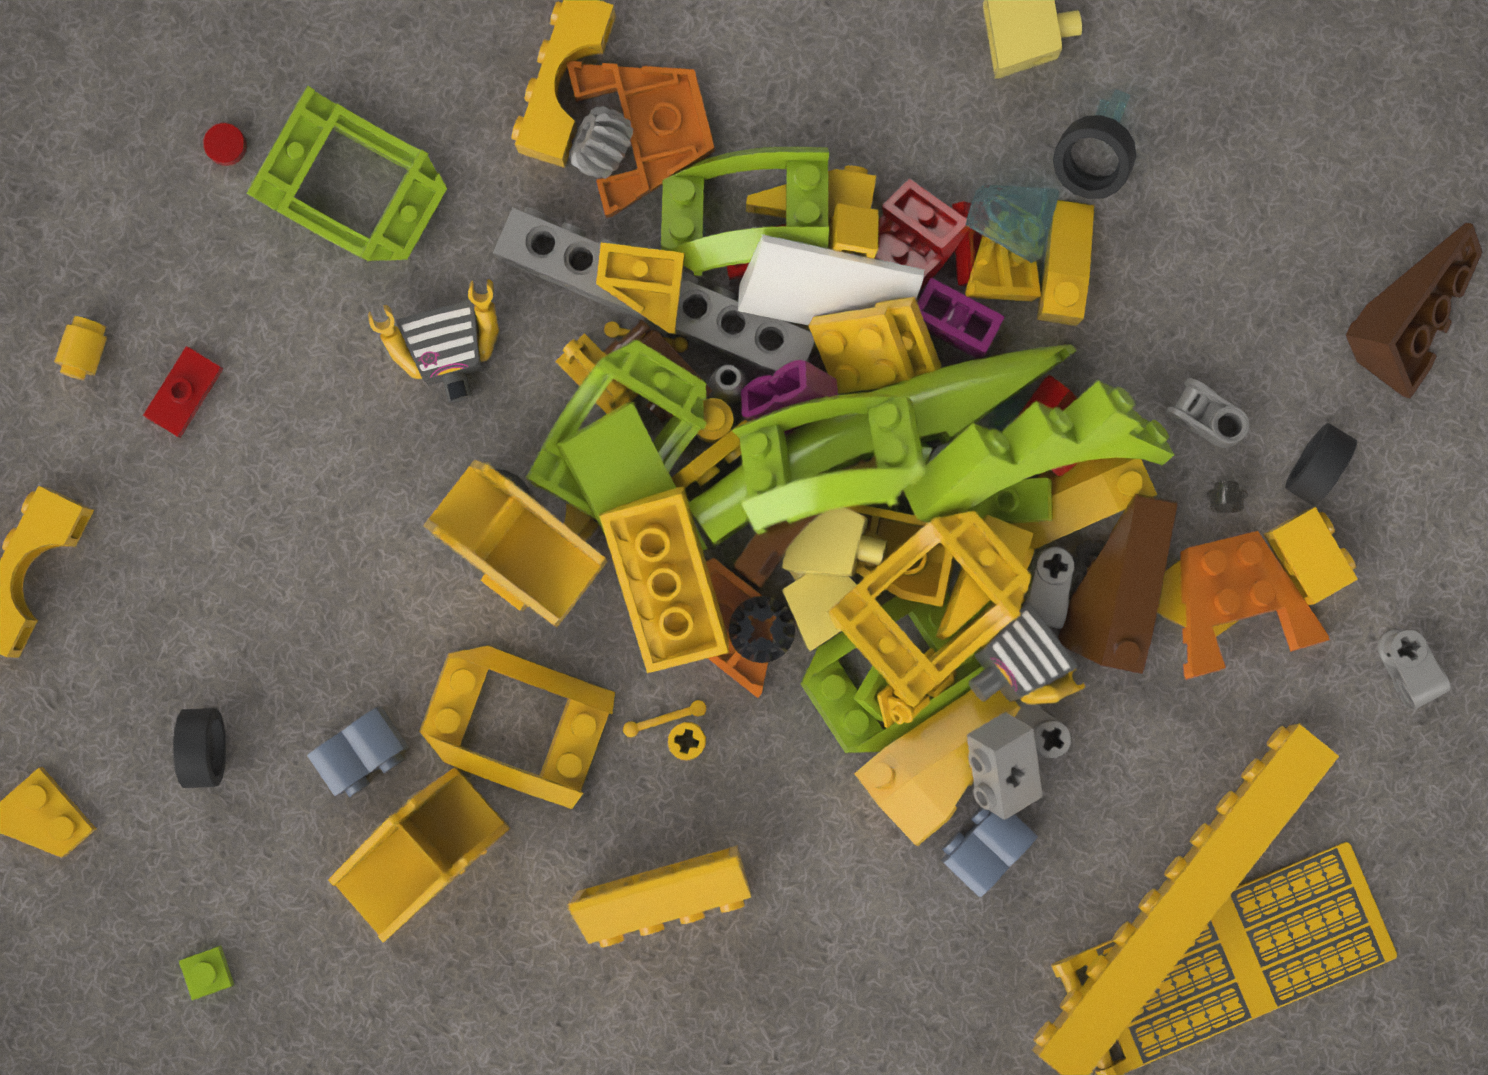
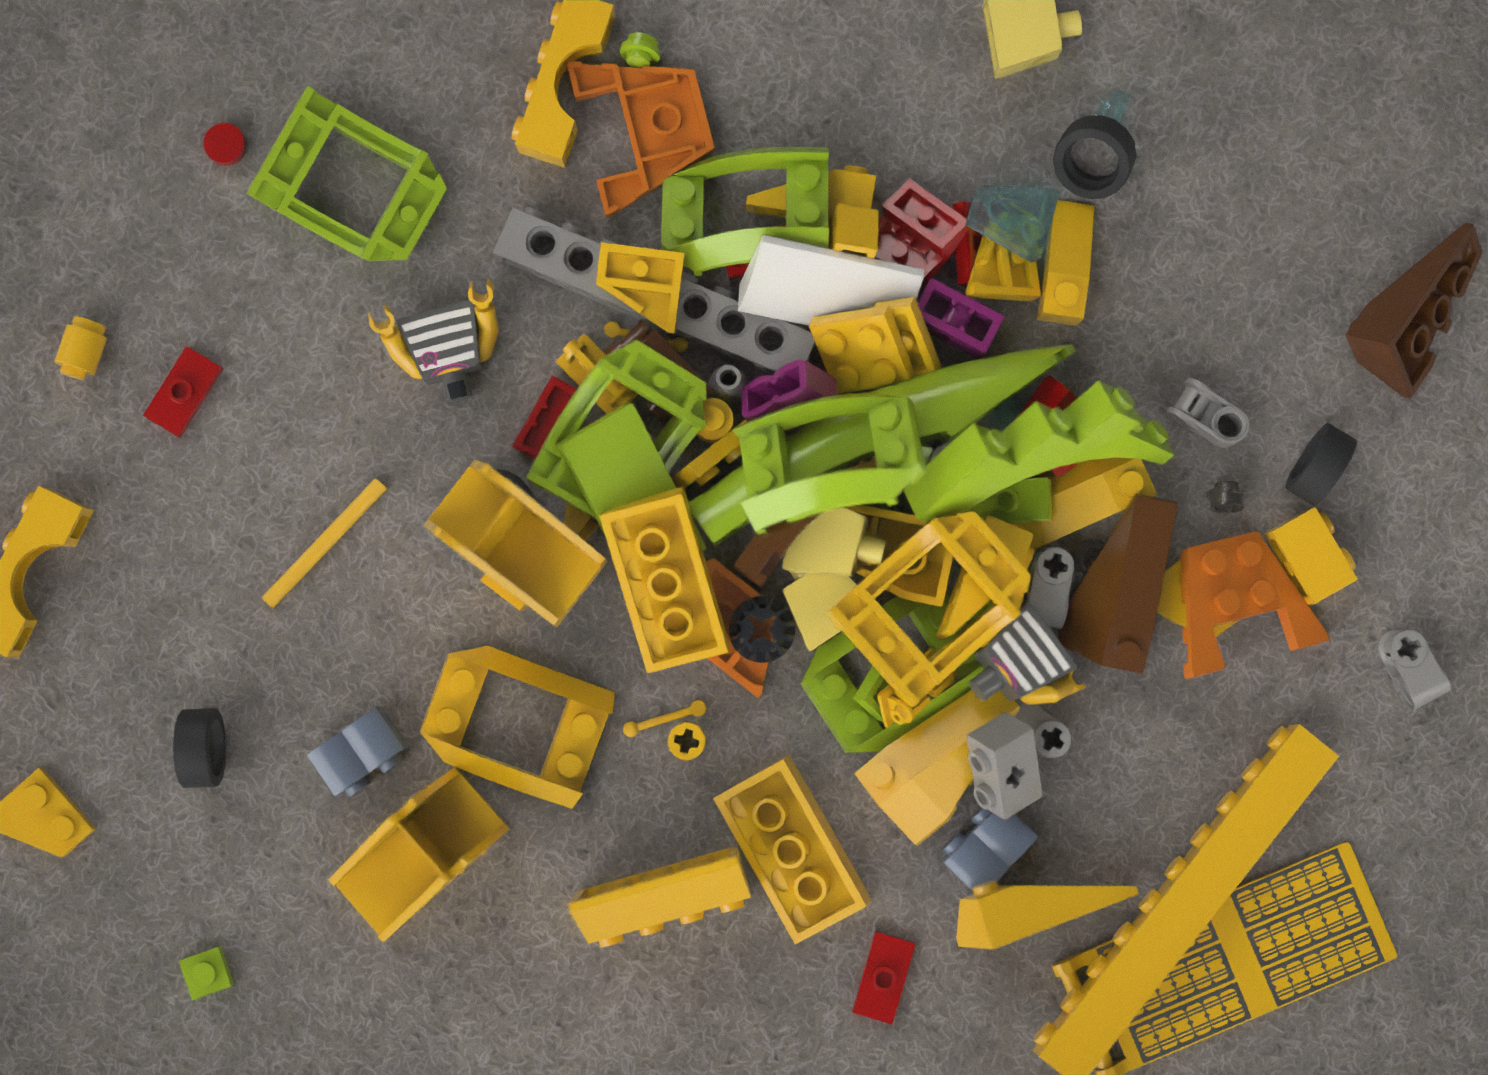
(324, 542): none -> yellow bar
(543, 417): none -> red plate
(601, 142): light grey gear -> none
(640, 50): none -> lime plate
(792, 849): none -> yellow slope
(883, 977): none -> red plate
(1009, 913): none -> yellow wedge

